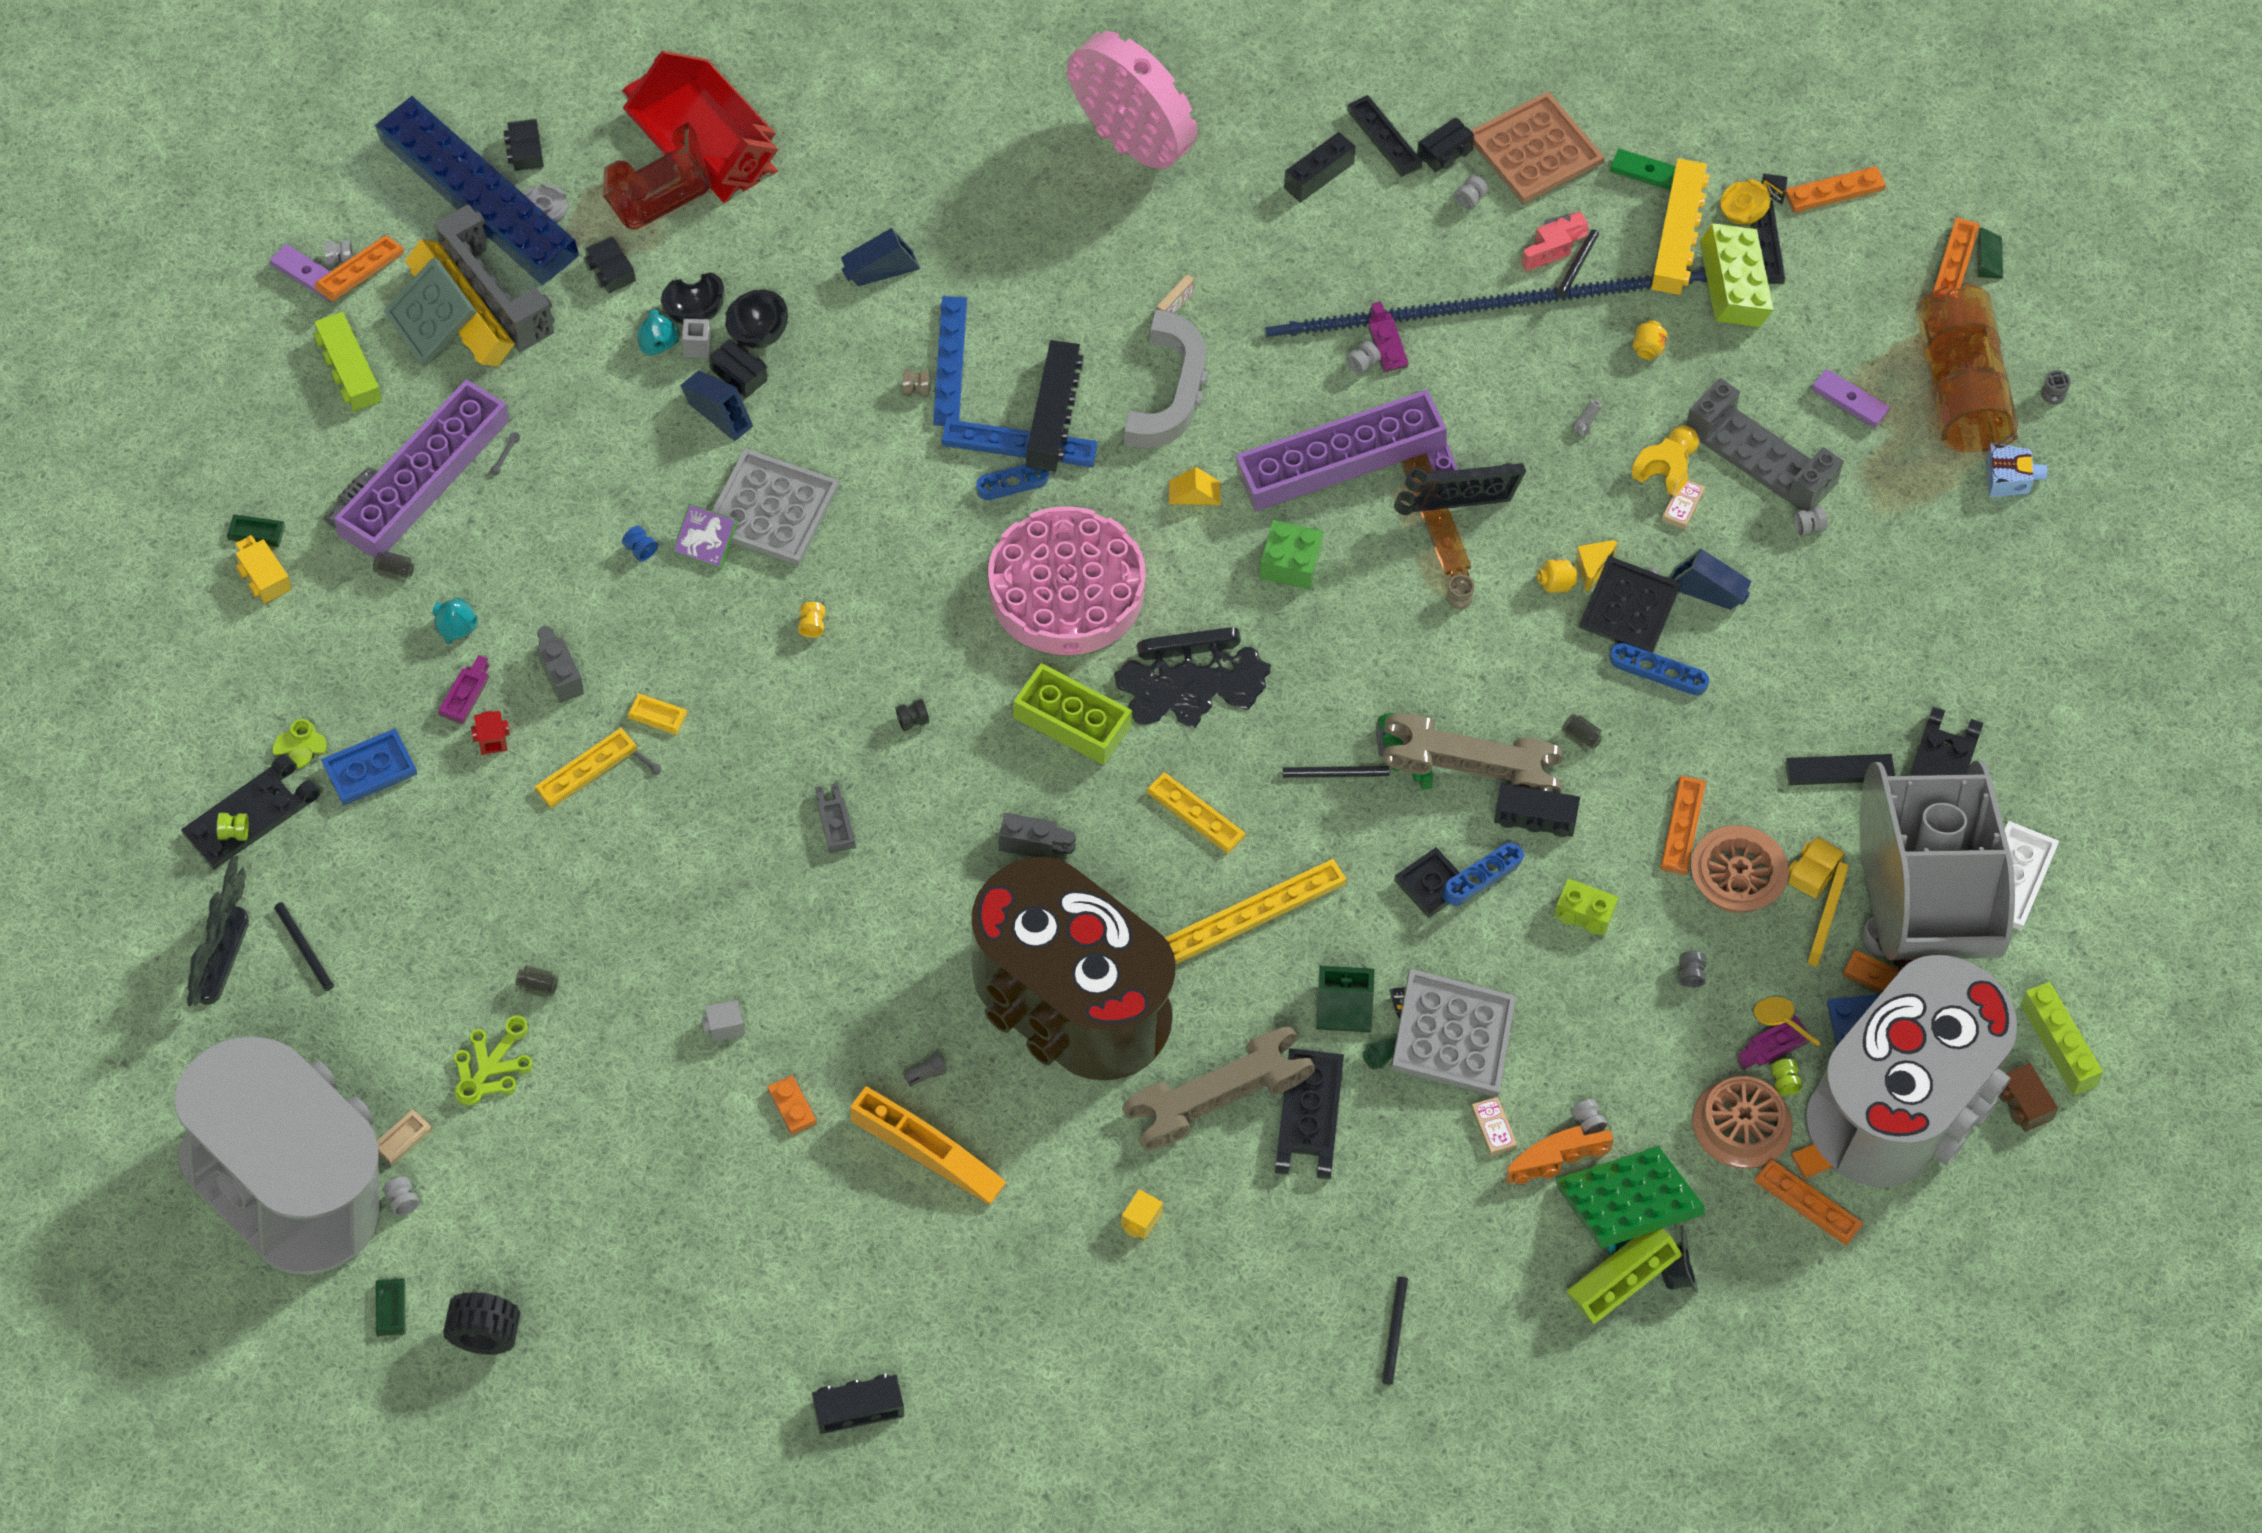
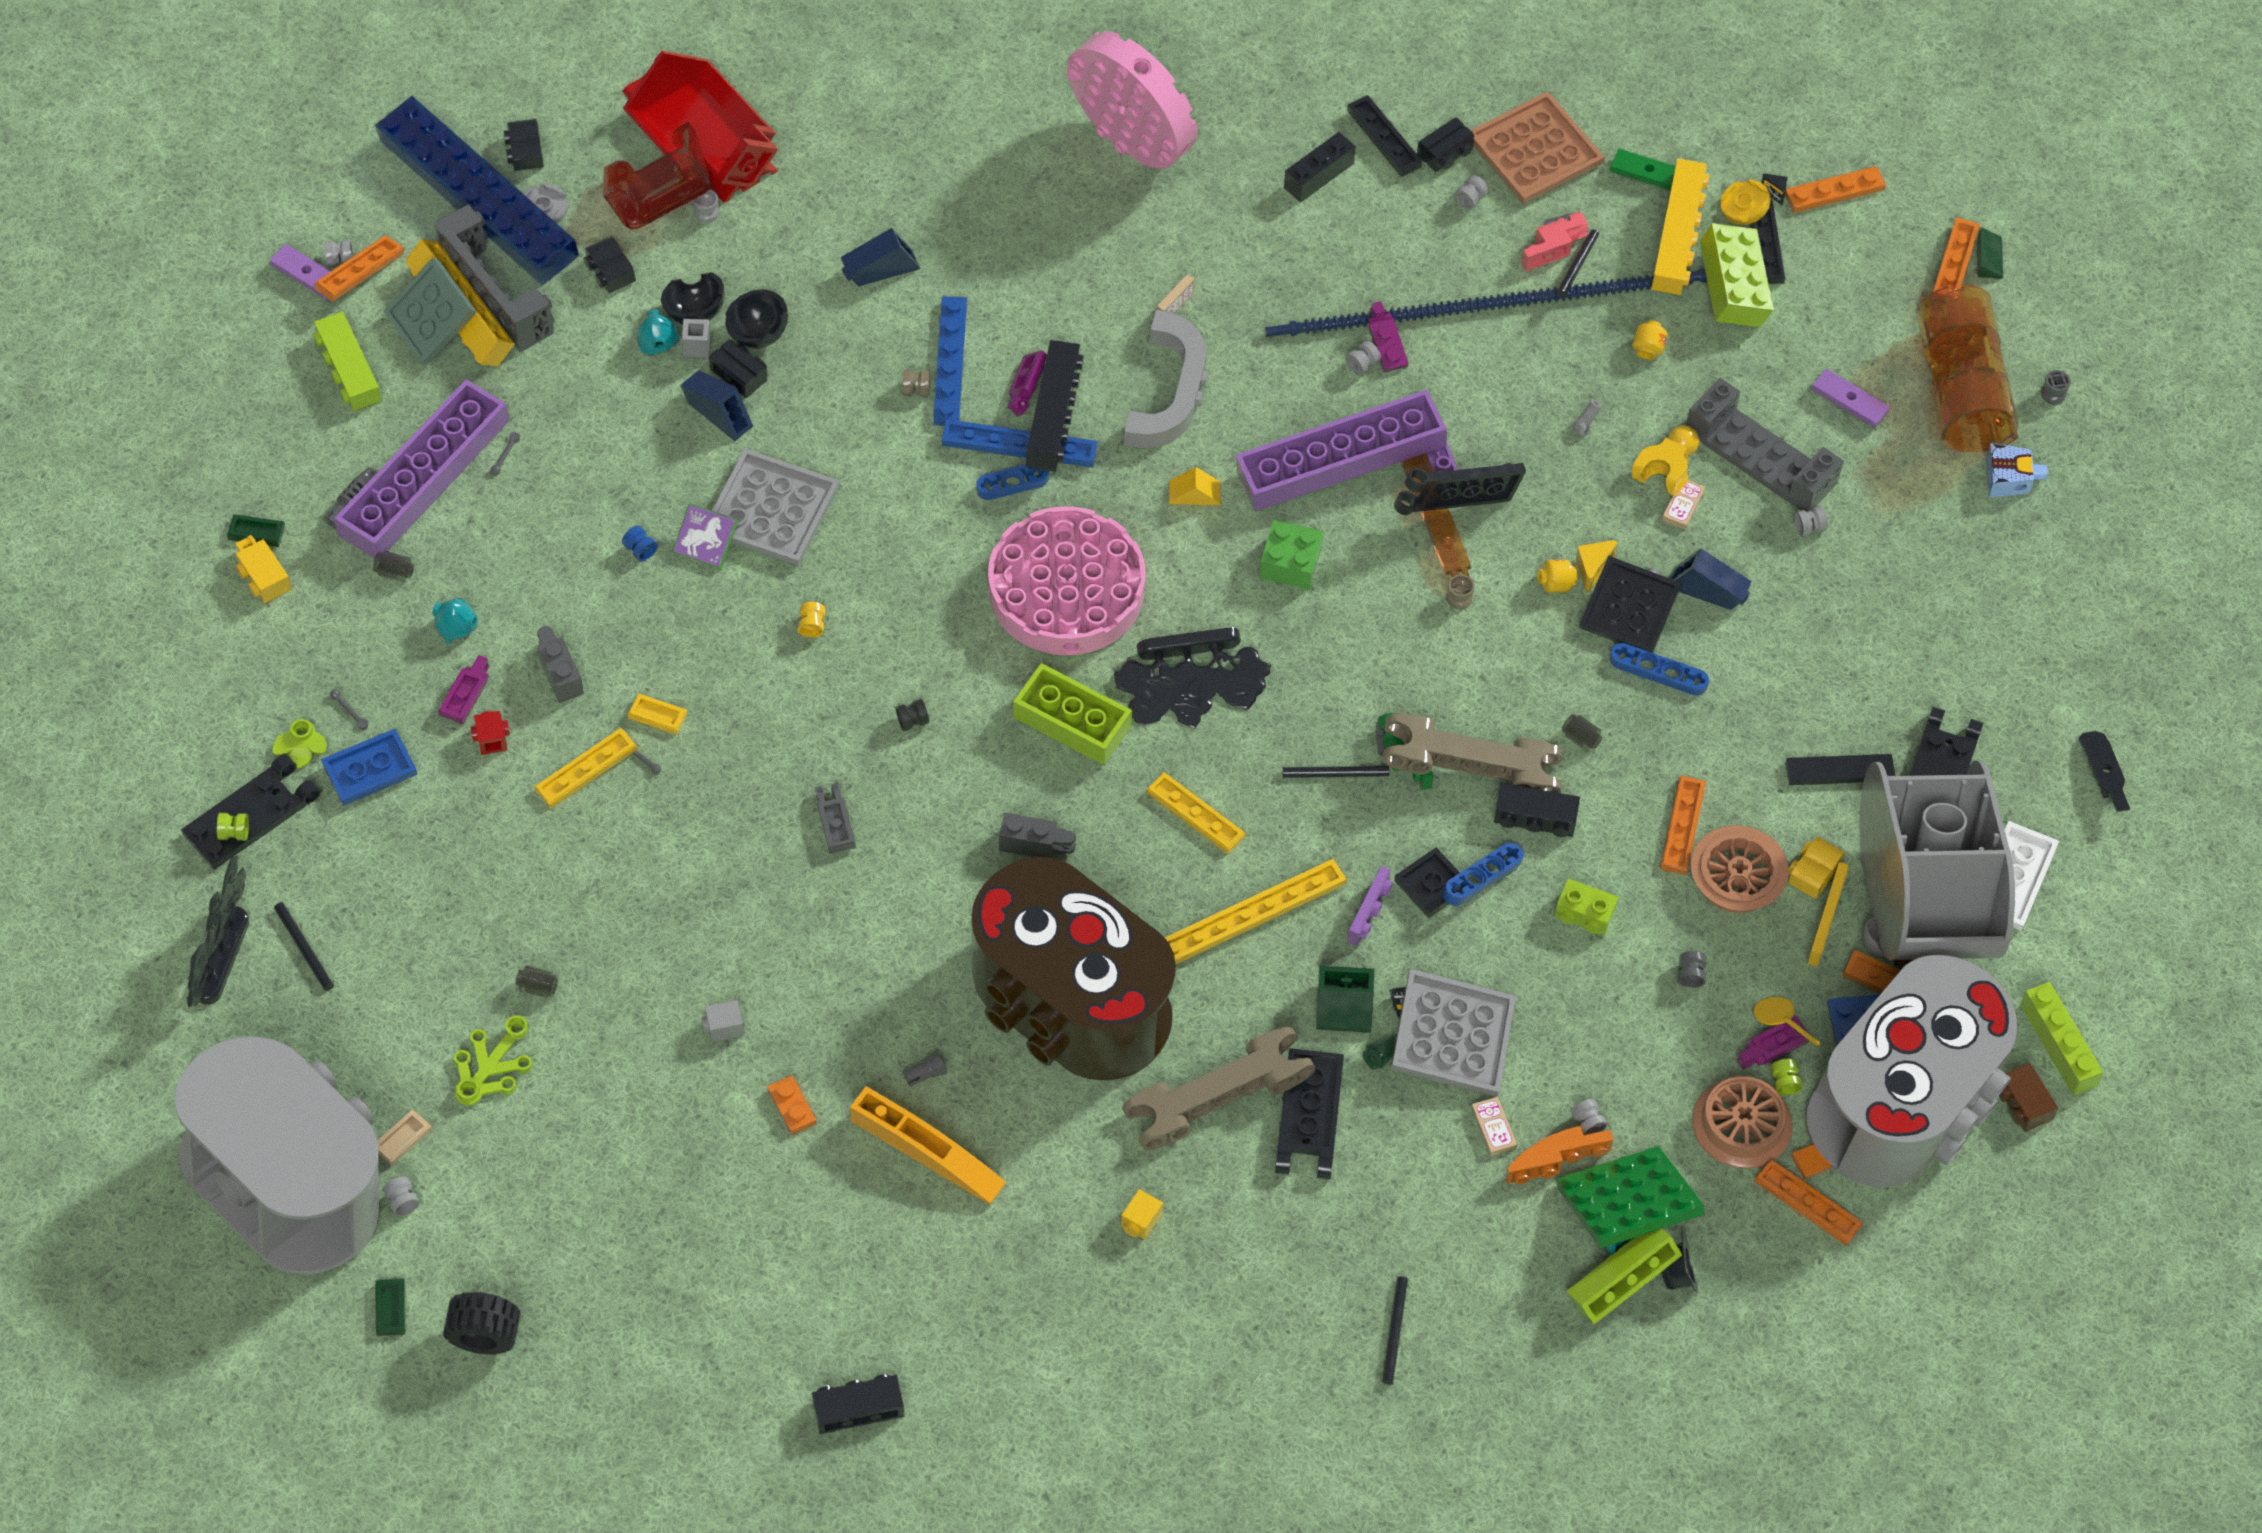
(362, 723): none -> dark grey hinge
(706, 207): none -> light grey wheel
(1025, 381): none -> magenta hinge
(1370, 907): none -> medium lavender tile
(2101, 758): none -> black piece

